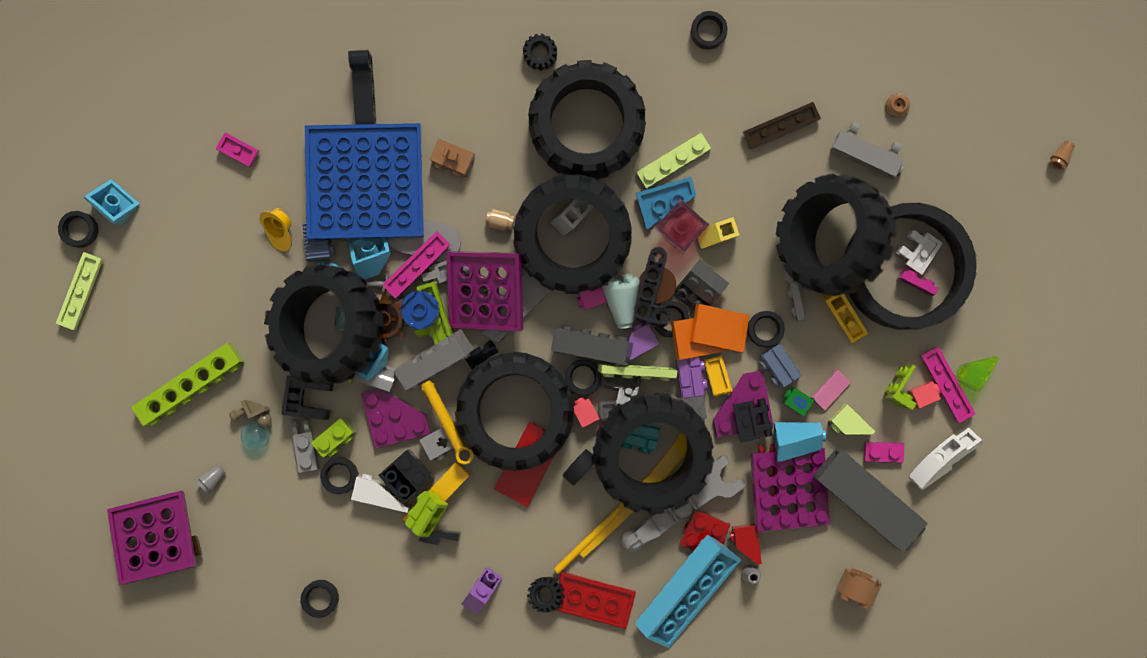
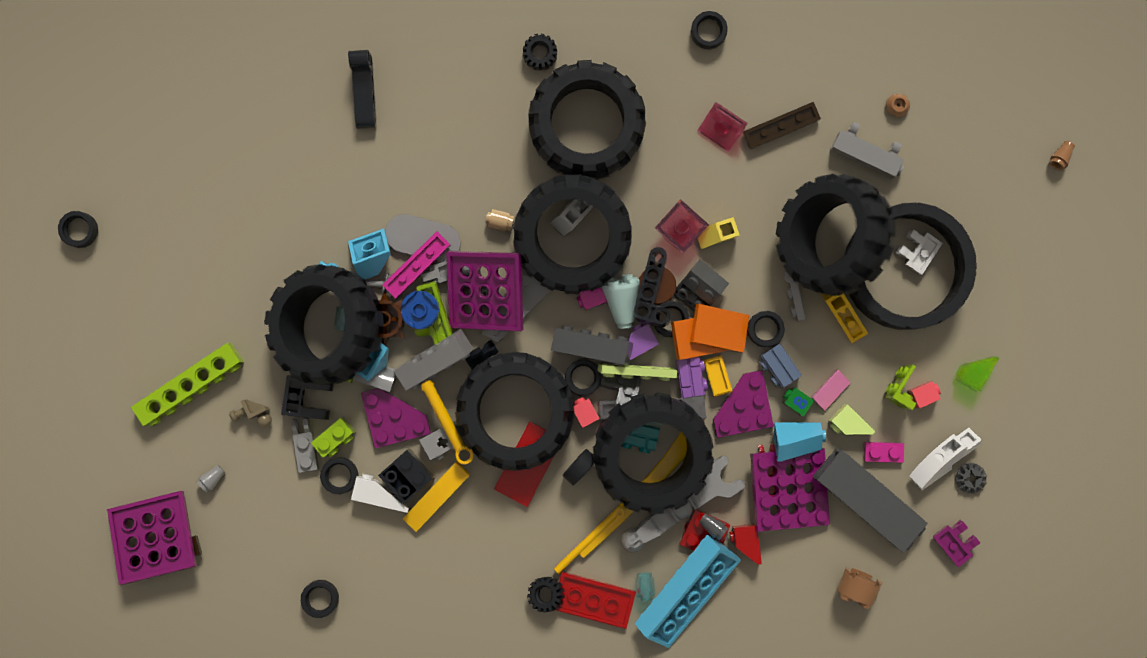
(79, 291): yellowish green plate -> none
(112, 202): medium azure slope -> none
(237, 149): dark pink plate -> none
(254, 436): clear light blue plate -> none
(277, 228): yellow piece -> none
(317, 249): sand blue brick -> none
(363, 181): blue plate -> none
(426, 513): lime brick -> none
(435, 536): black slope -> none
(452, 158): medium nougat brick -> none
(481, 591): medium lavender slope -> none
(645, 586): none -> clear light blue brick
(658, 201): dark azure wing -> none
(673, 160): yellowish green plate -> none
(713, 526): none -> dark grey cone
(722, 126): none -> clear pink slope
(746, 420): black plate -> none
(748, 571): light grey cone -> none
(926, 285): dark pink plate -> none
(948, 384): dark pink plate -> none
(953, 546): none -> magenta plate
(964, 473): none -> dark grey gear

